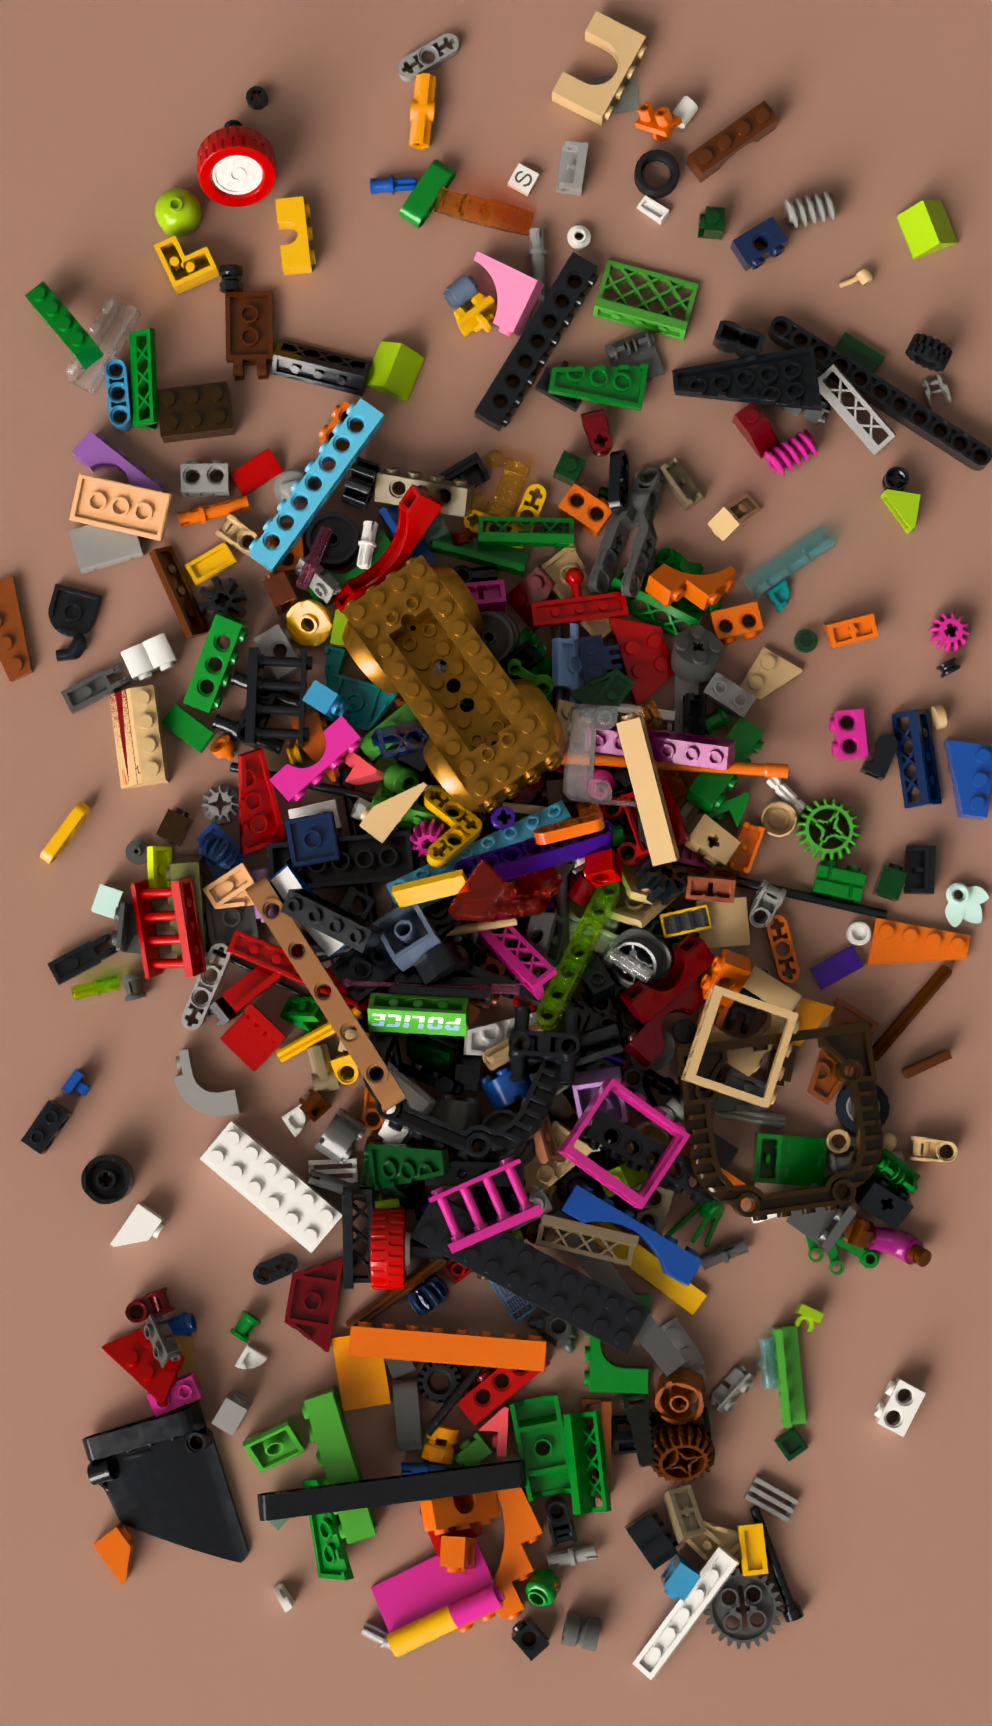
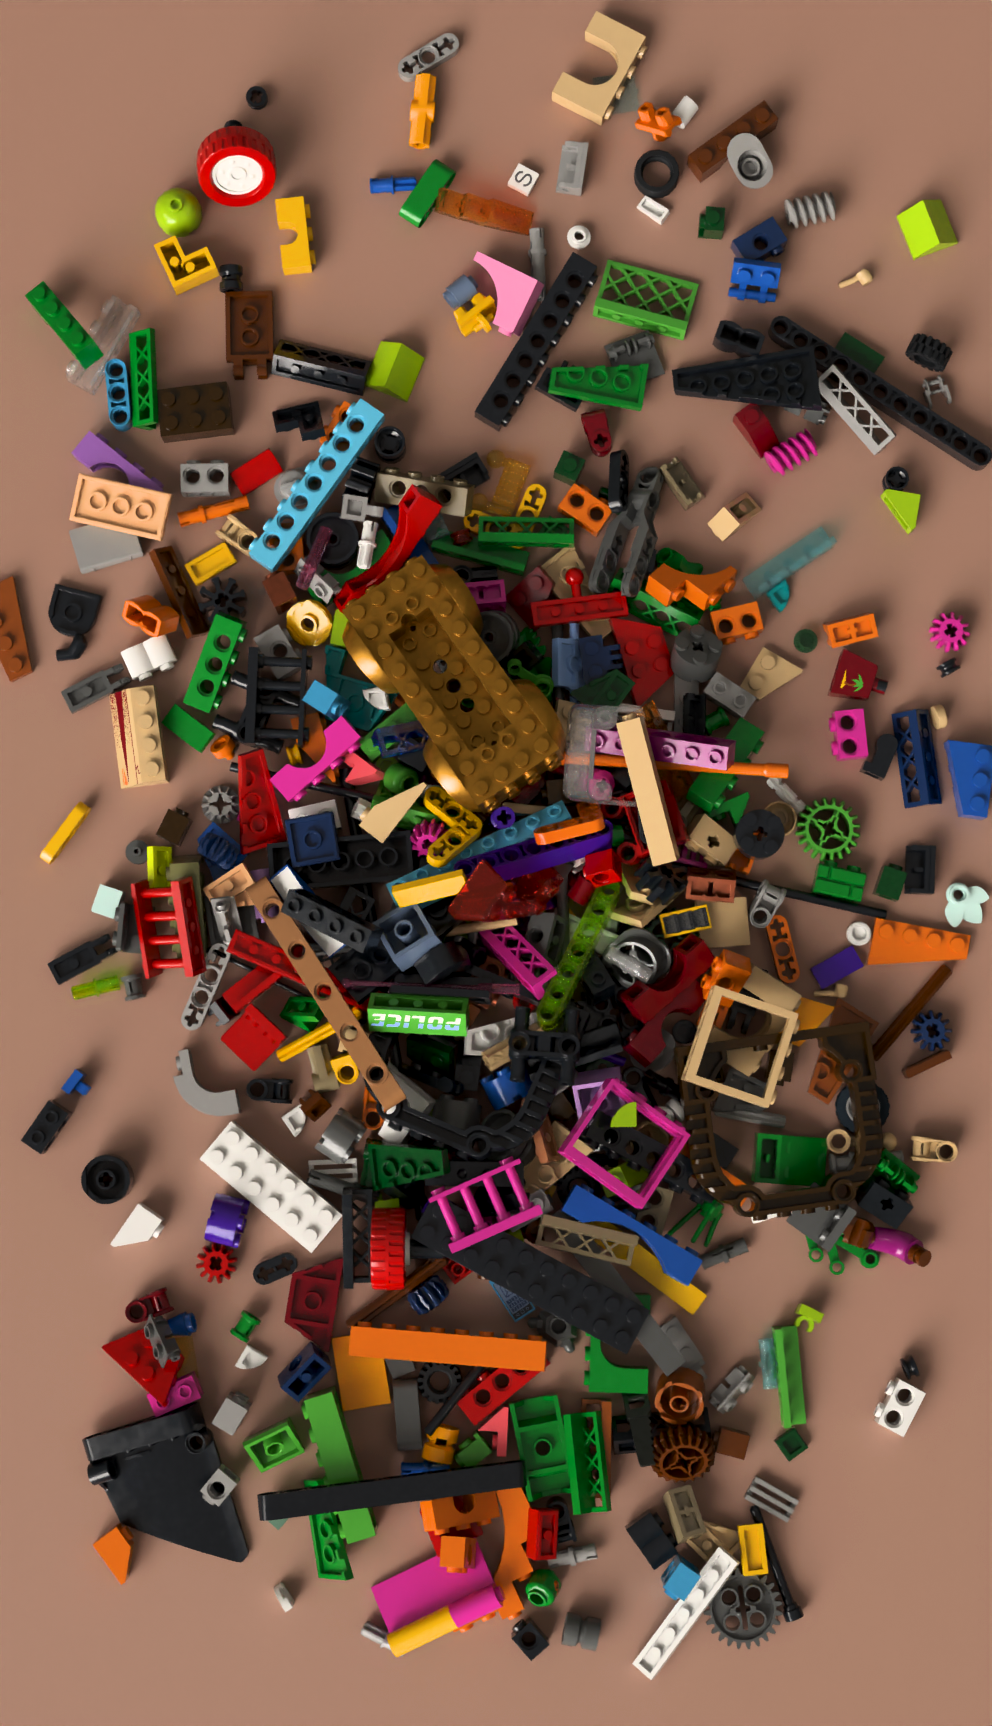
(150, 615): none -> orange brick
(224, 1476): none -> light grey brick
(225, 1264): none -> red gear
(226, 917): none -> light grey hinge
(227, 1220): none -> dark purple brick
(272, 1090): none -> black piece
(304, 1371): none -> dark blue brick
(305, 417): none -> black plate
(356, 508): none -> light grey plate
(377, 698): none -> white tile
(390, 445): none -> black wheel
(542, 1533): none -> red slope
(625, 1116): none -> lime tile
(731, 1442): none -> reddish brown brick
(749, 160): none -> light grey piece
(754, 273): none -> blue plate
(768, 824): none -> black brick
(840, 991): none -> tan hand
(855, 678): none -> dark red torso
(909, 1367): none -> black bush
(938, 1028): none -> dark blue gear

